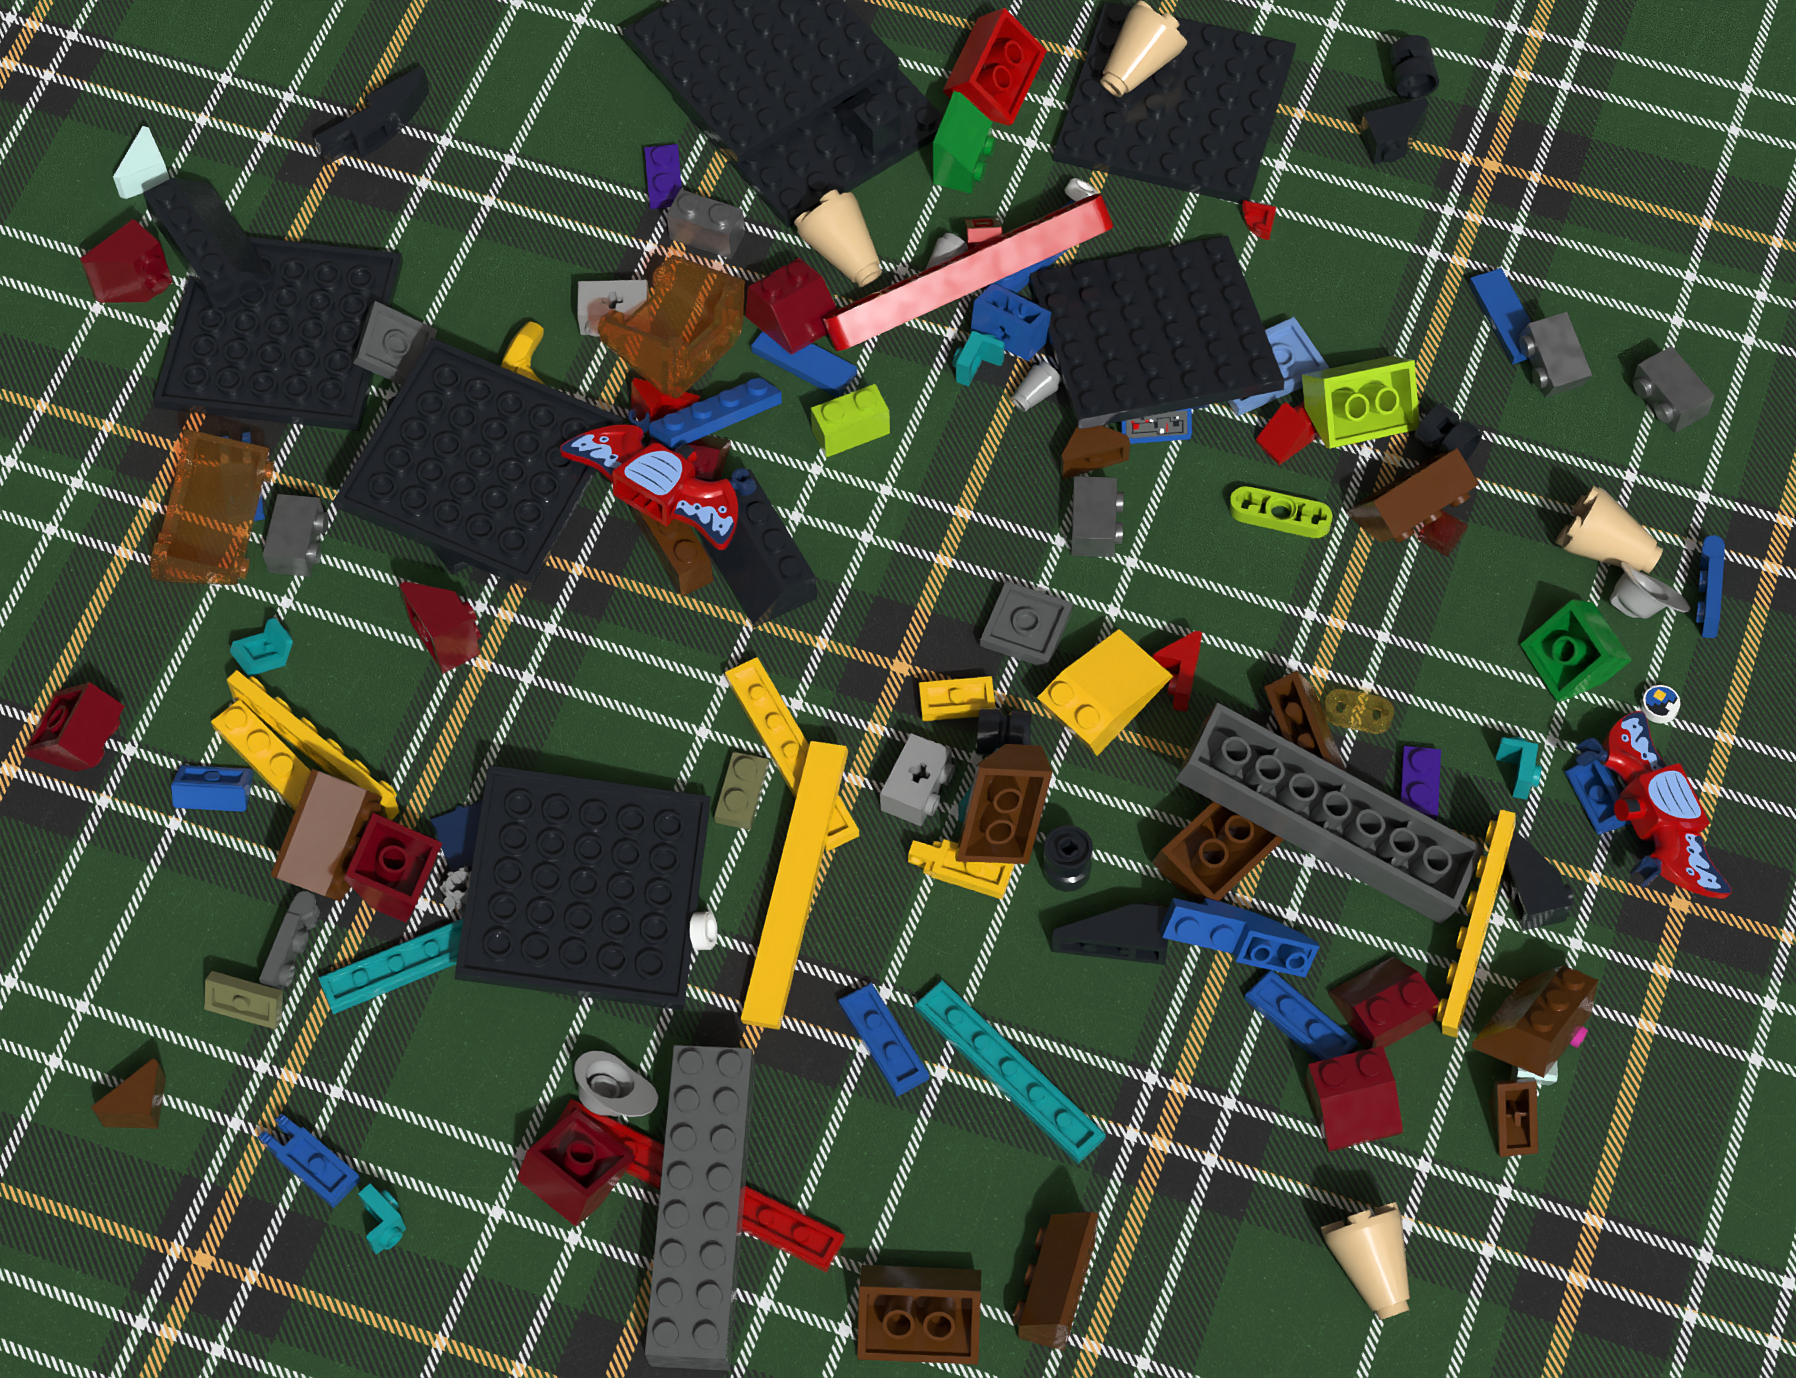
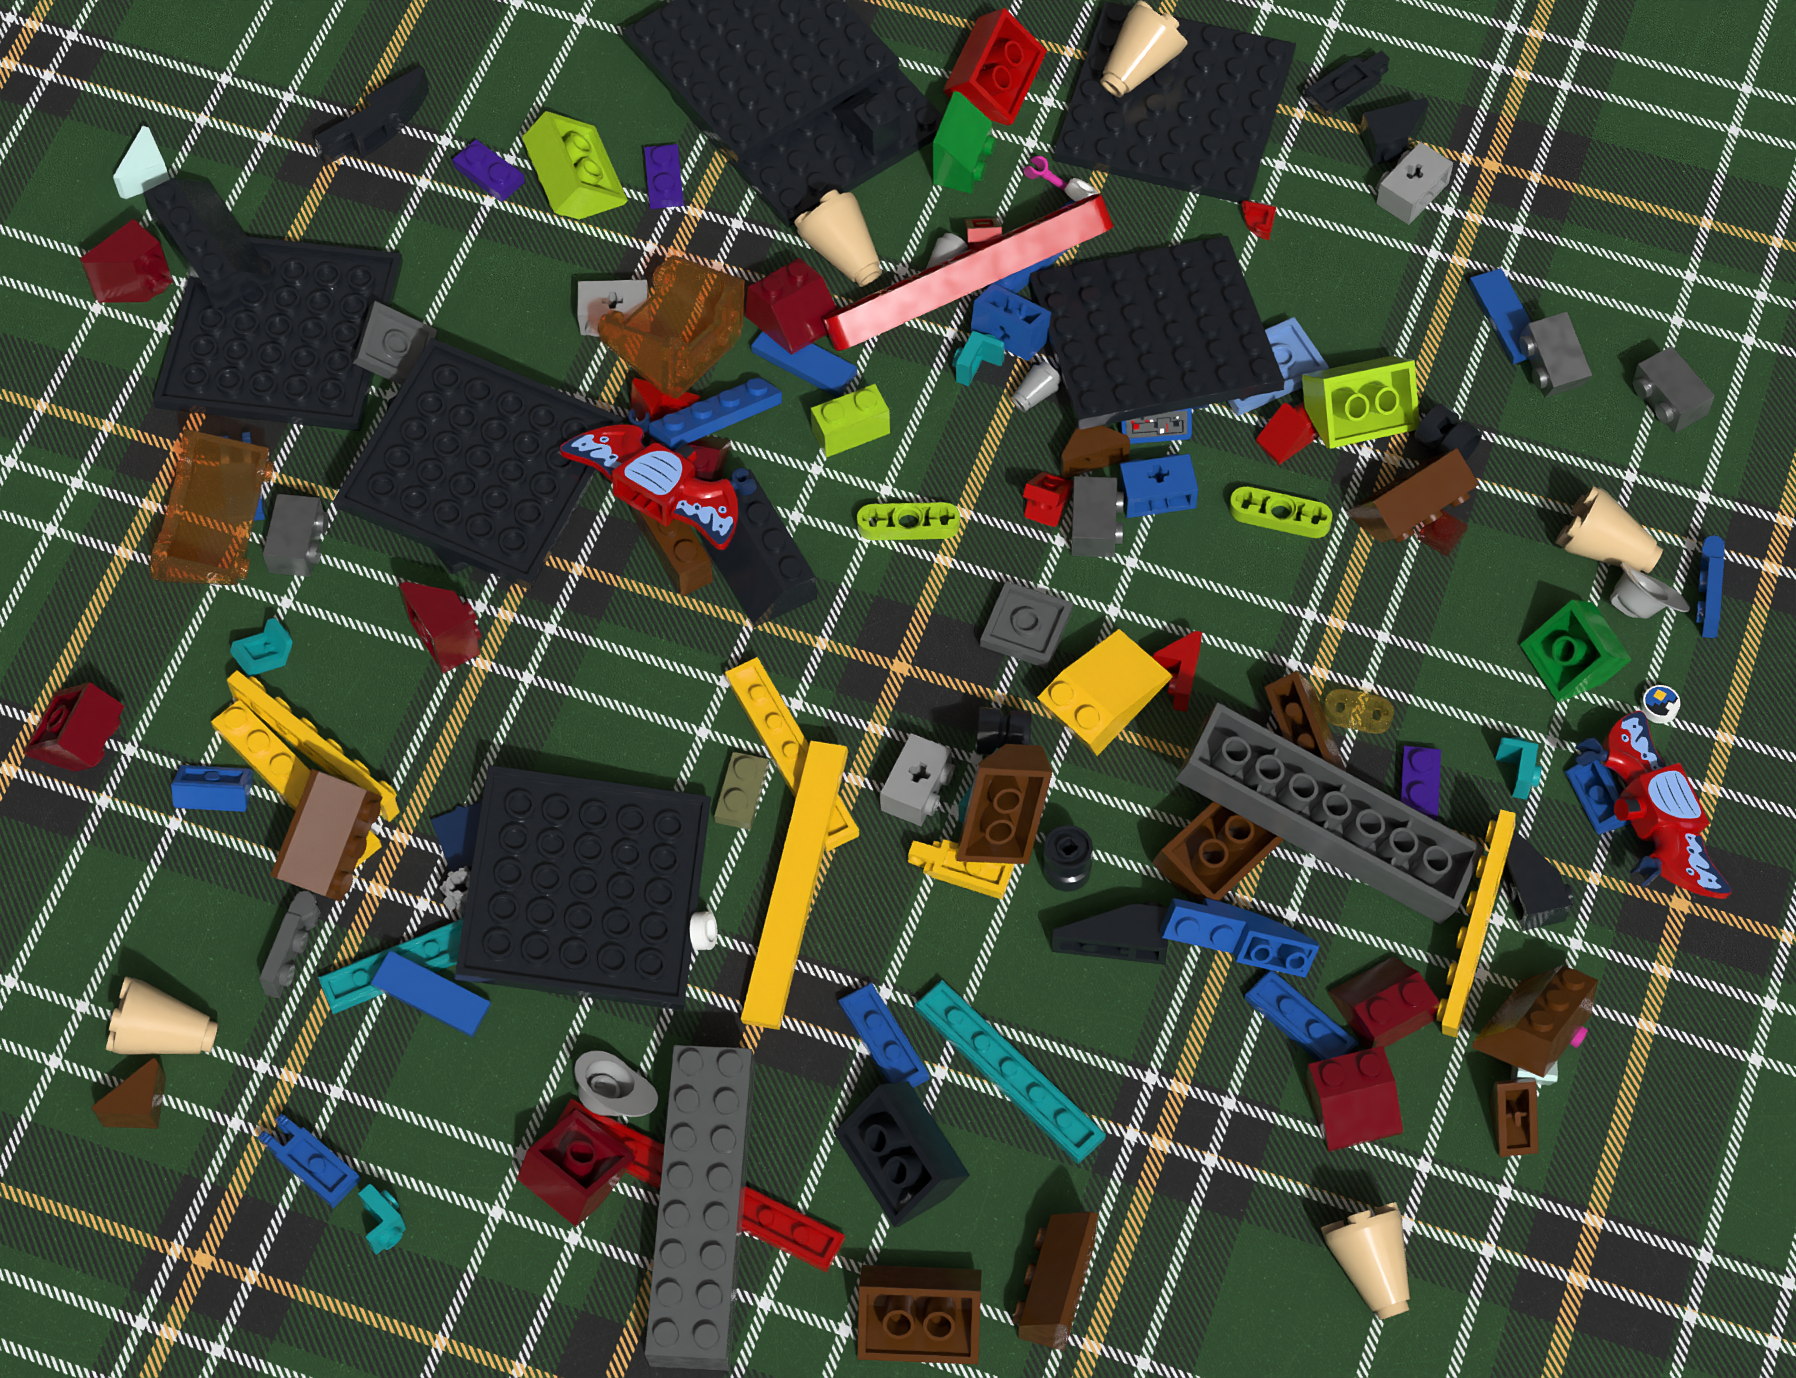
(157, 1023): none -> tan cone
(243, 1000): olive plate -> none
(391, 867): dark red slope -> none
(431, 994): none -> blue tile
(488, 170): none -> dark purple plate
(521, 348): yellow arm -> none
(573, 166): none -> lime slope
(705, 224): flat silver brick -> none
(901, 1152): none -> black slope
(918, 510): none -> lime beam
(955, 698): yellow plate -> none
(1044, 172): none -> dark pink hand
(1047, 498): none -> red slope
(1158, 485): none -> blue brick
(1346, 83): none -> black hinge
(1413, 67): black wheel -> none
(1413, 182): none -> light grey brick

